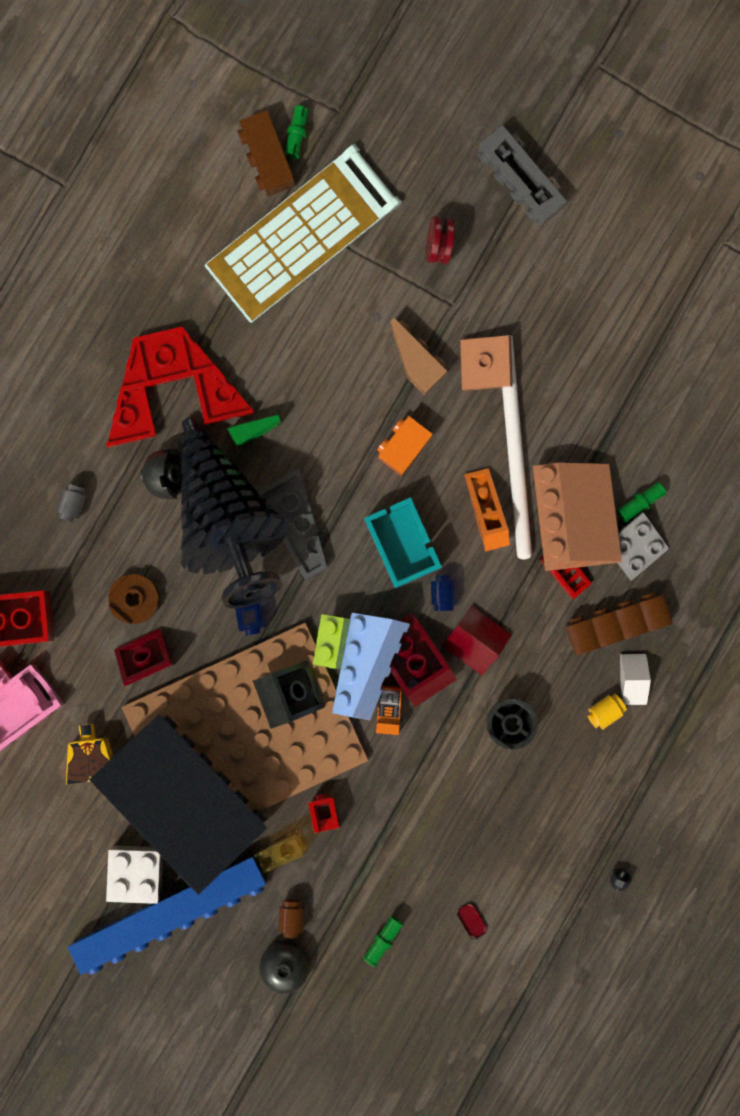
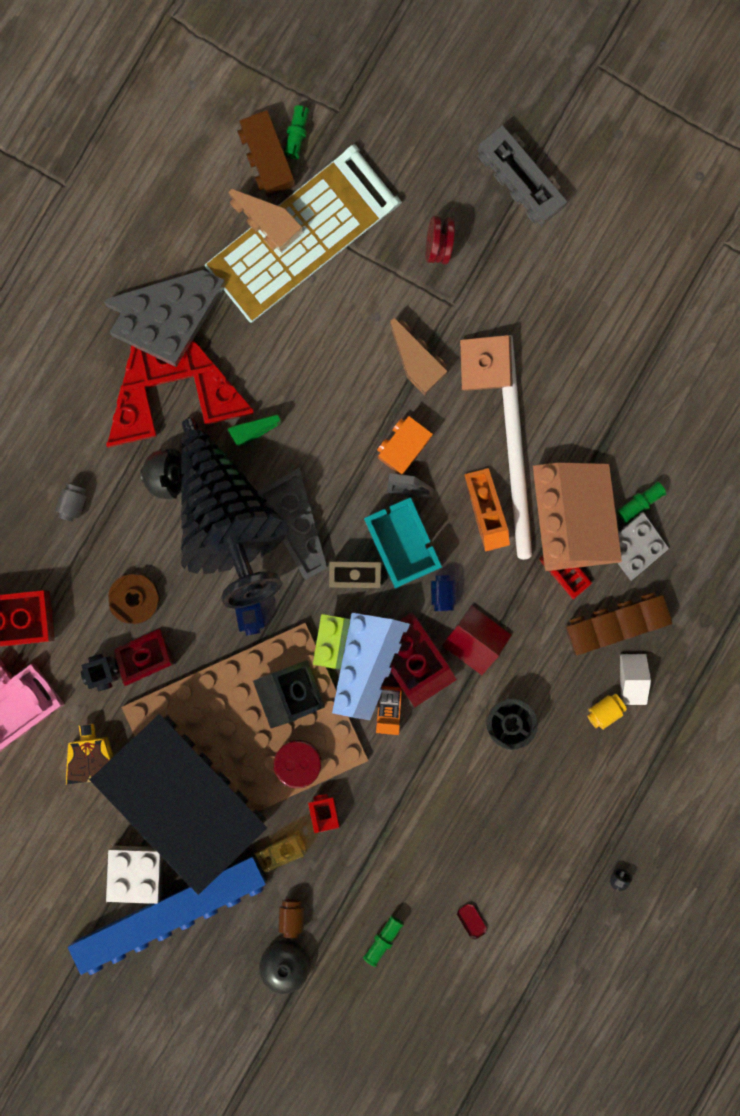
(93, 679): none -> black brick
(166, 314): none -> dark grey wing
(271, 219): none -> medium nougat slope
(297, 764): none -> dark red head
(354, 575): none -> dark tan brick
(408, 486): none -> dark grey tile

